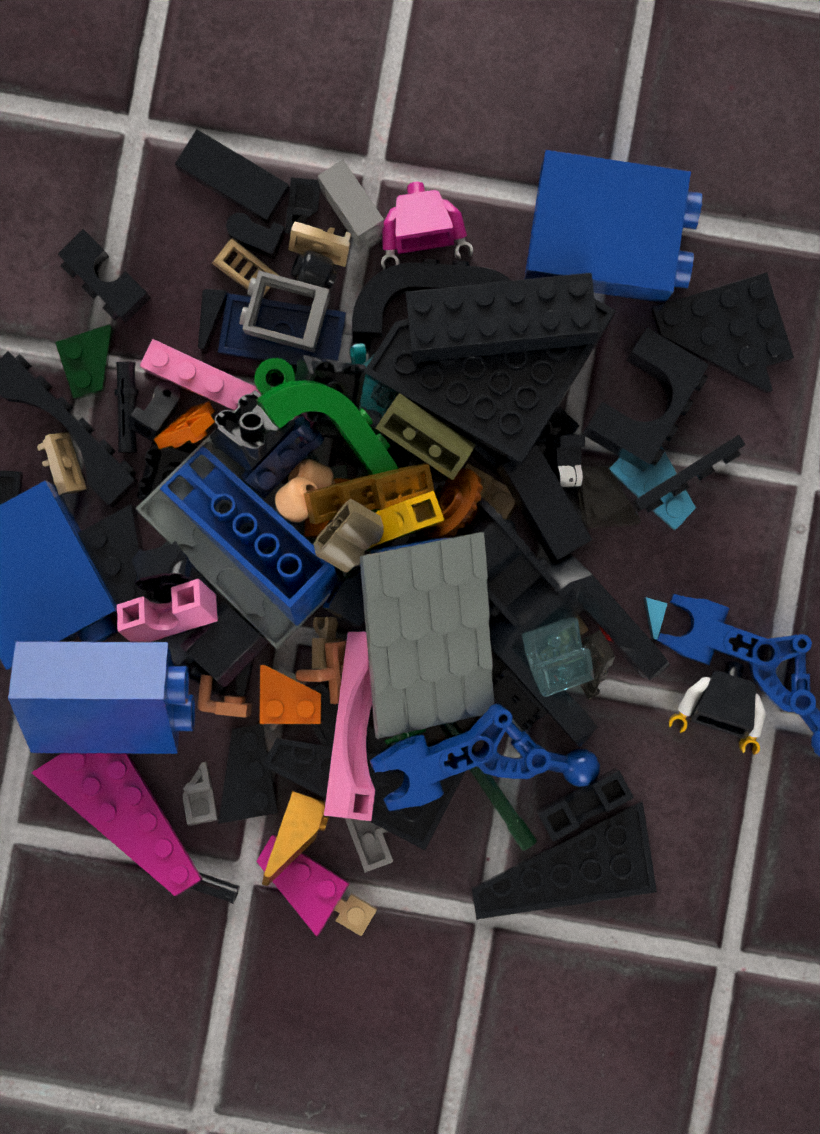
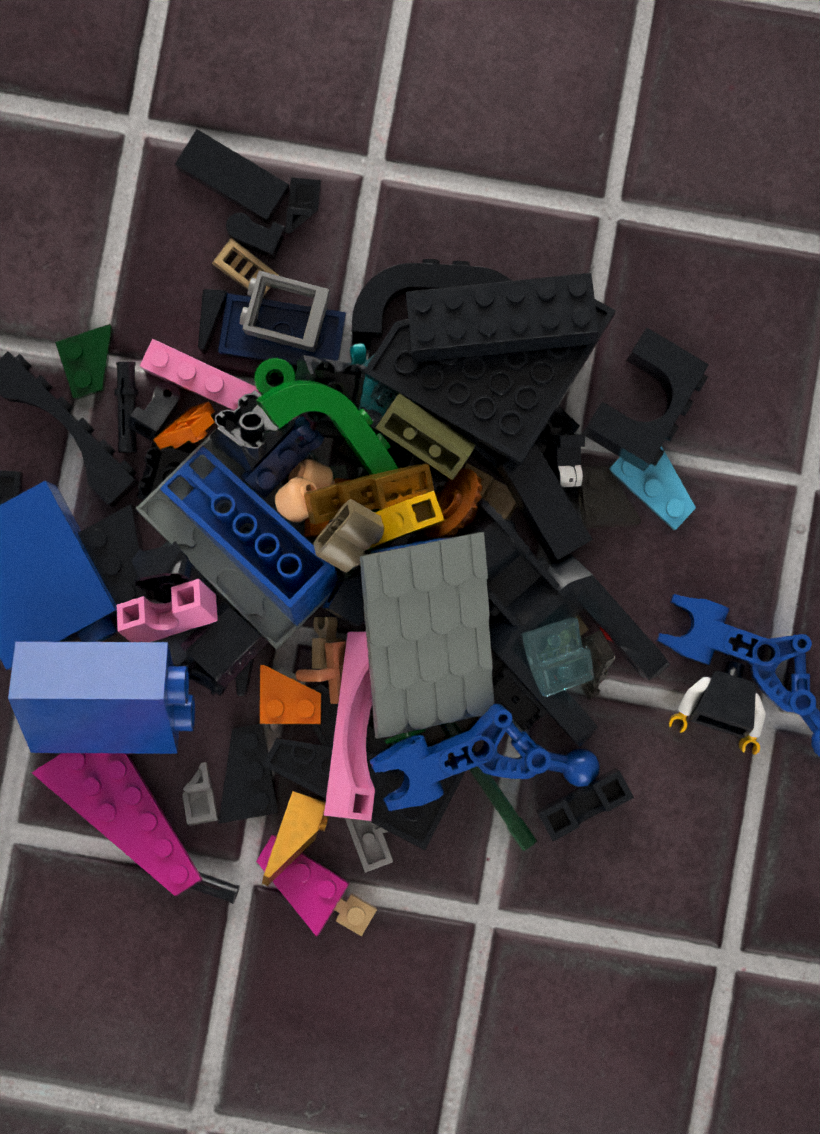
(63, 463): tan plate -> none
(83, 258): black arch -> none
(230, 706): nougat plate -> none
(306, 238): tan plate -> none
(314, 269): black head -> none
(351, 204): light grey window -> none
(422, 223): torso -> none
(588, 867): black wing -> none
(613, 223): blue brick -> none
(655, 613): medium azure piece -> none
(700, 468): black wing -> none
(730, 328): black wing -> none

